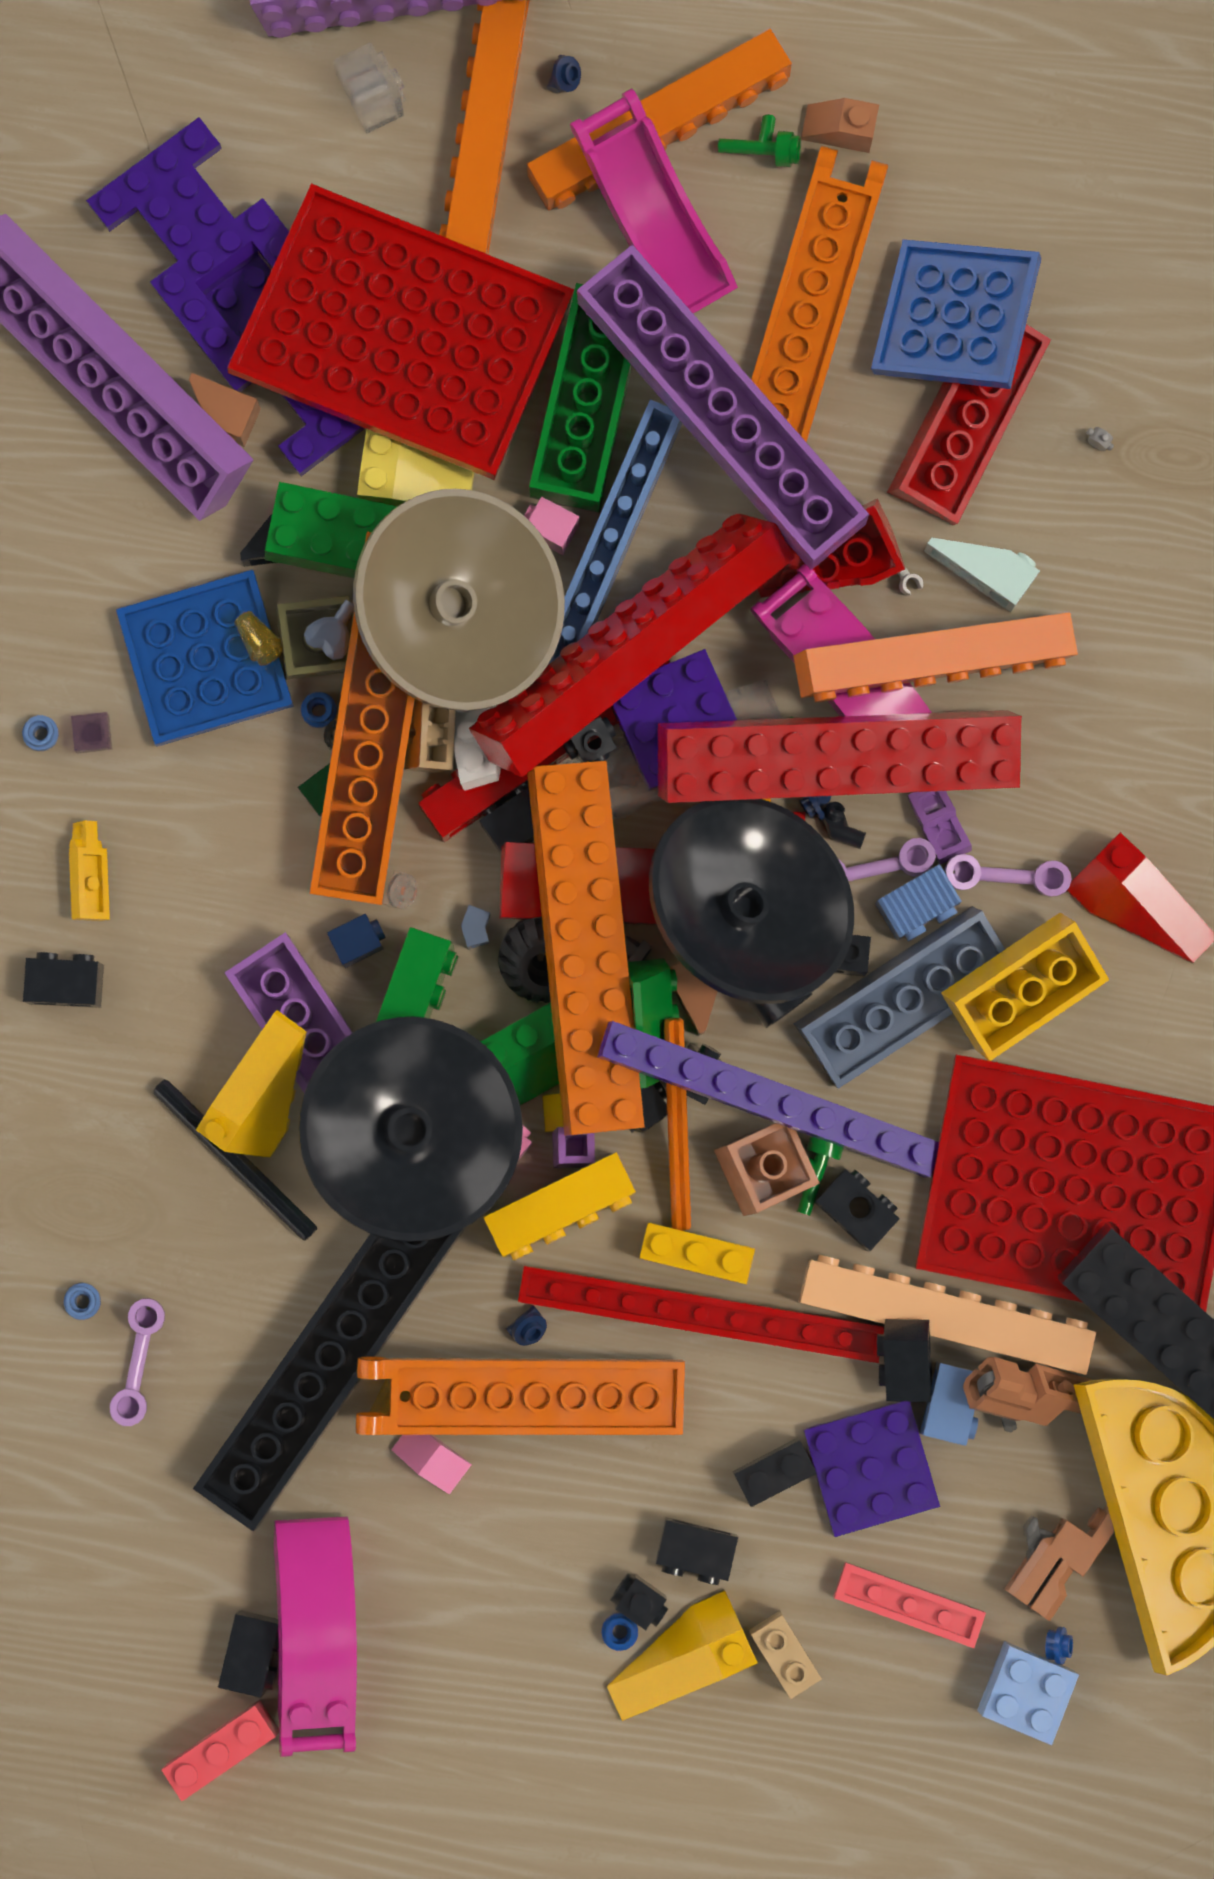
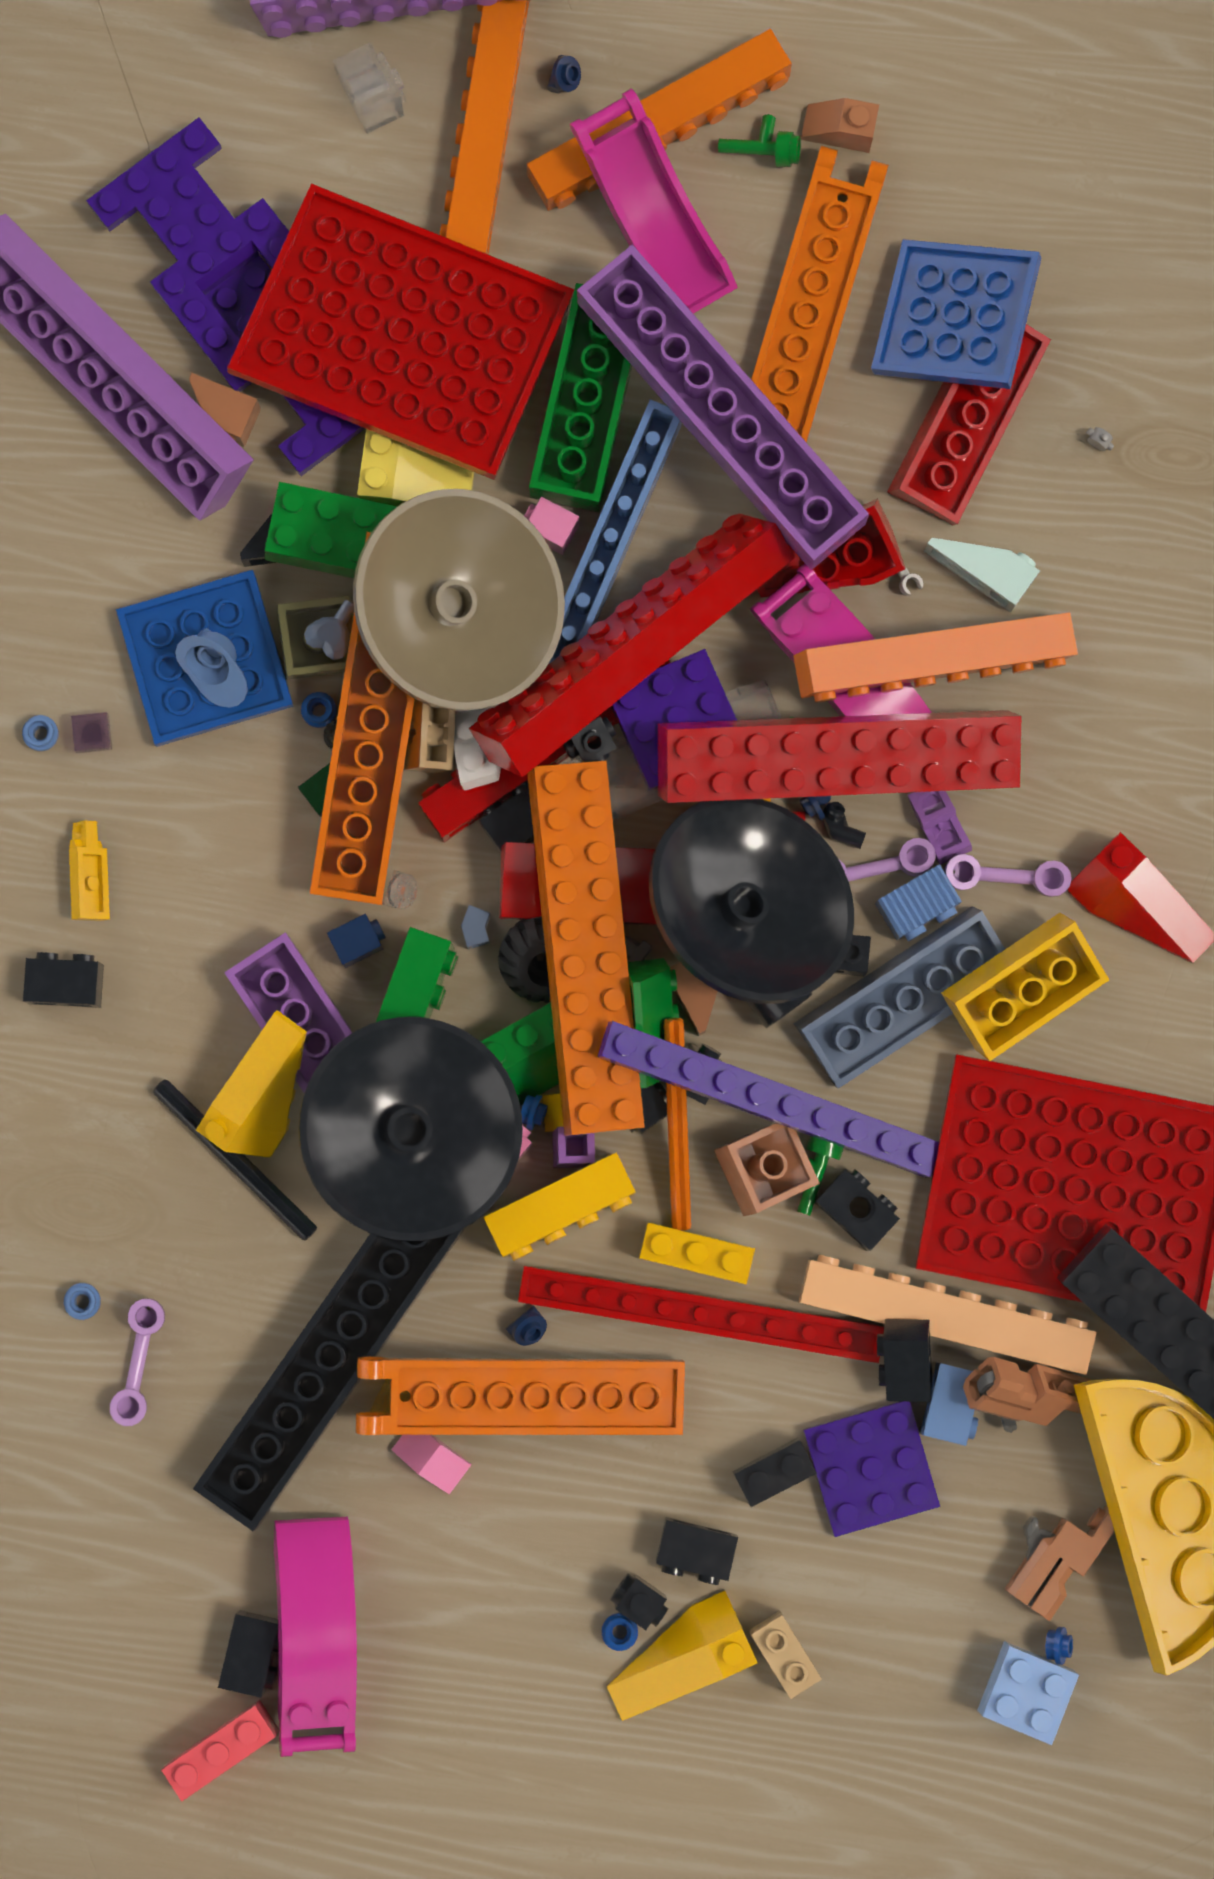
(213, 667): none -> medium blue piece
(258, 639): clear yellow cone -> none
(533, 1111): none -> blue plate
(909, 1605): coral plate -> none

